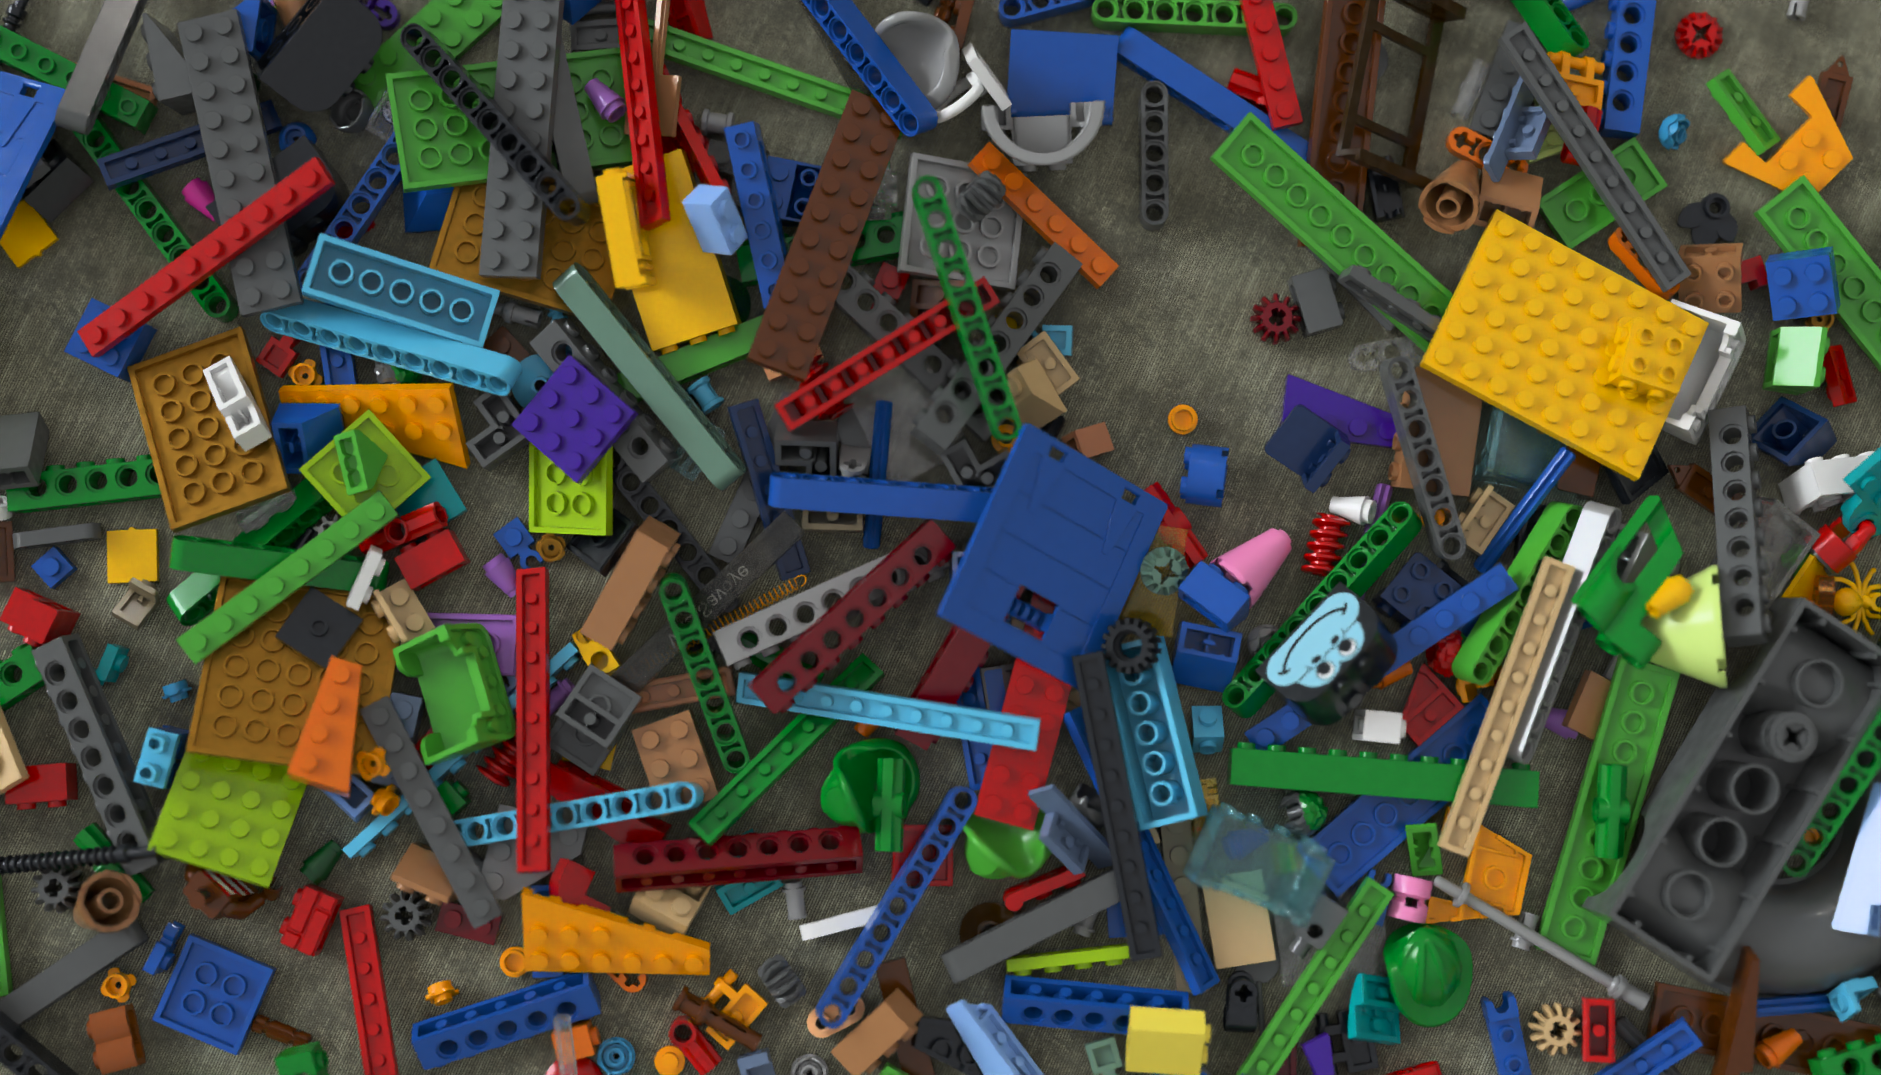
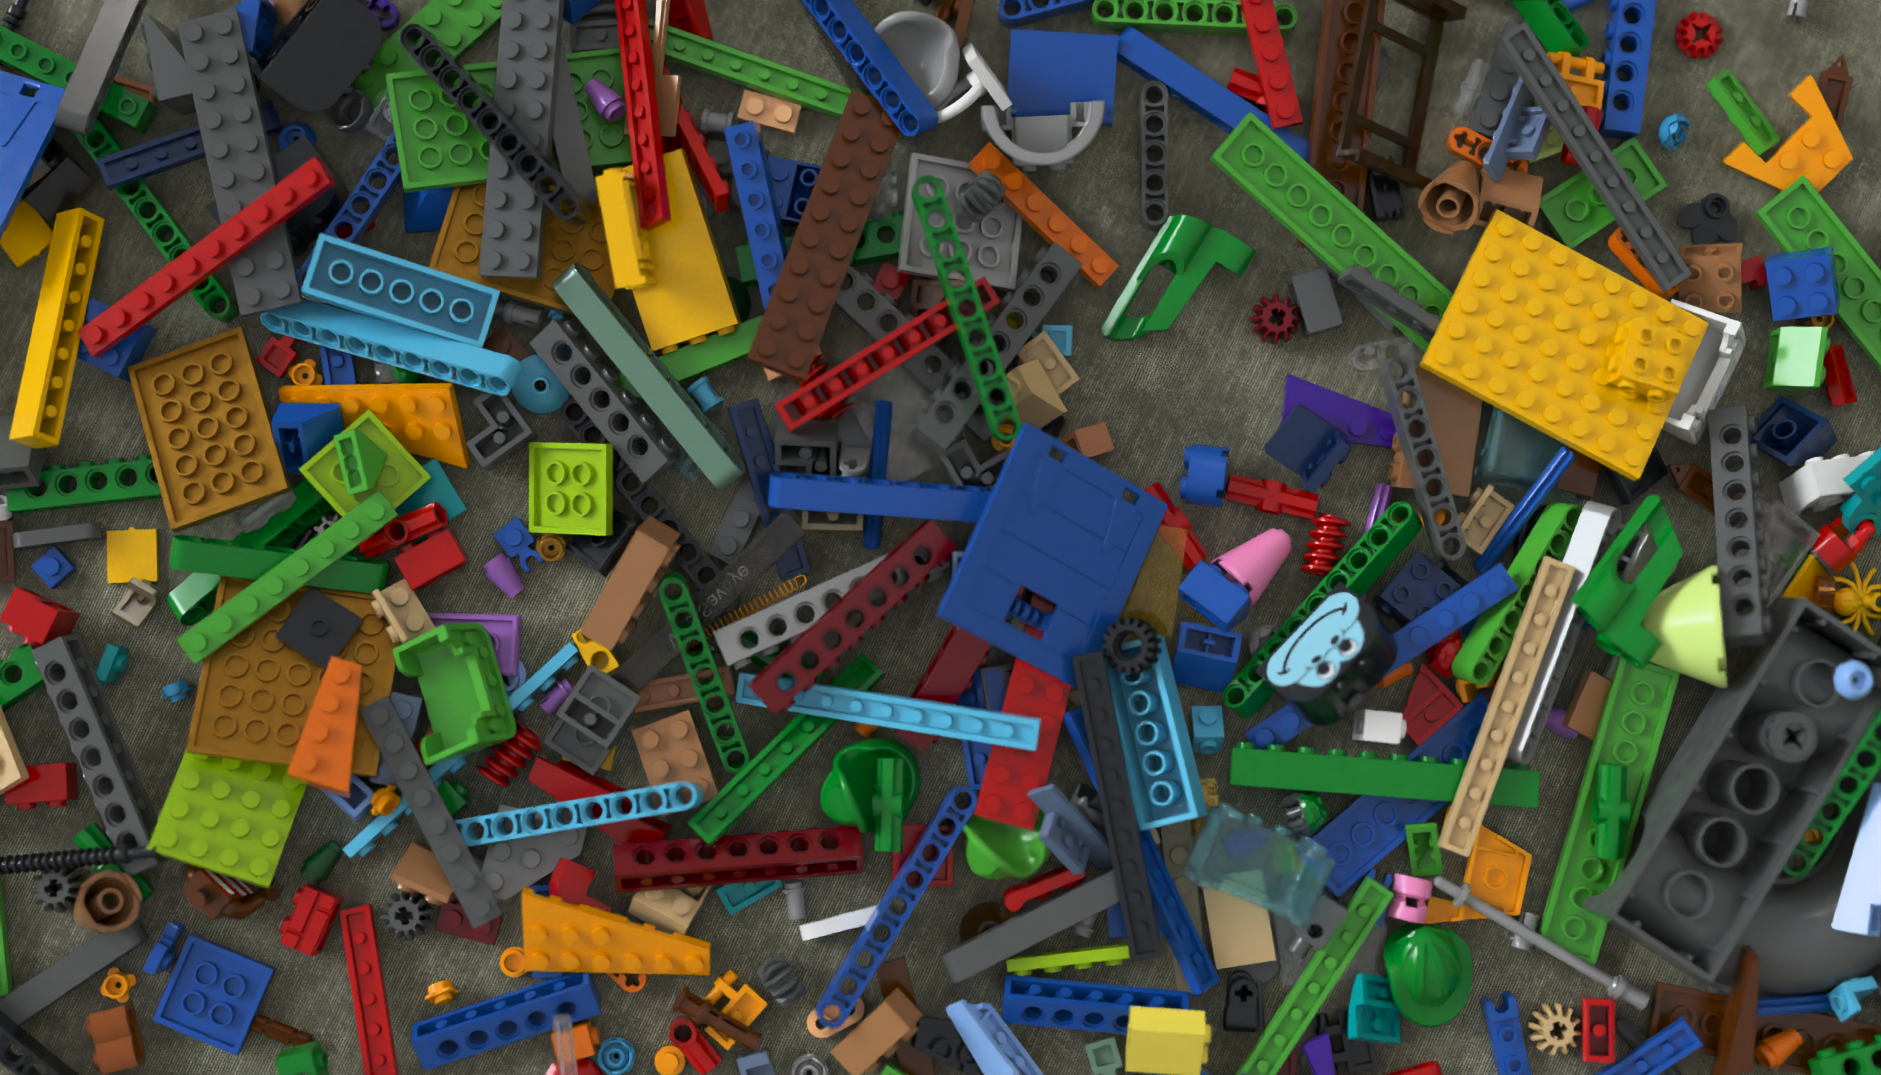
(55, 327): none -> yellow brick
(159, 756): medium azure hips -> none
(199, 195): dark pink cone -> none
(237, 404): white slope -> none
(364, 763): light orange plate -> none
(371, 566): white plate -> none
(533, 721): red plate -> none
(574, 419): dark purple plate -> none
(715, 219): light blue brick -> none
(769, 112): none -> light nougat plate
(1160, 557): sand green gear -> none
(1182, 419): light orange plate -> none
(1188, 250): none -> green panel
(1271, 496): none -> red piece
(1355, 508): white cone -> none
(1670, 595): yellow cone -> none
(1844, 680): none -> light blue plate

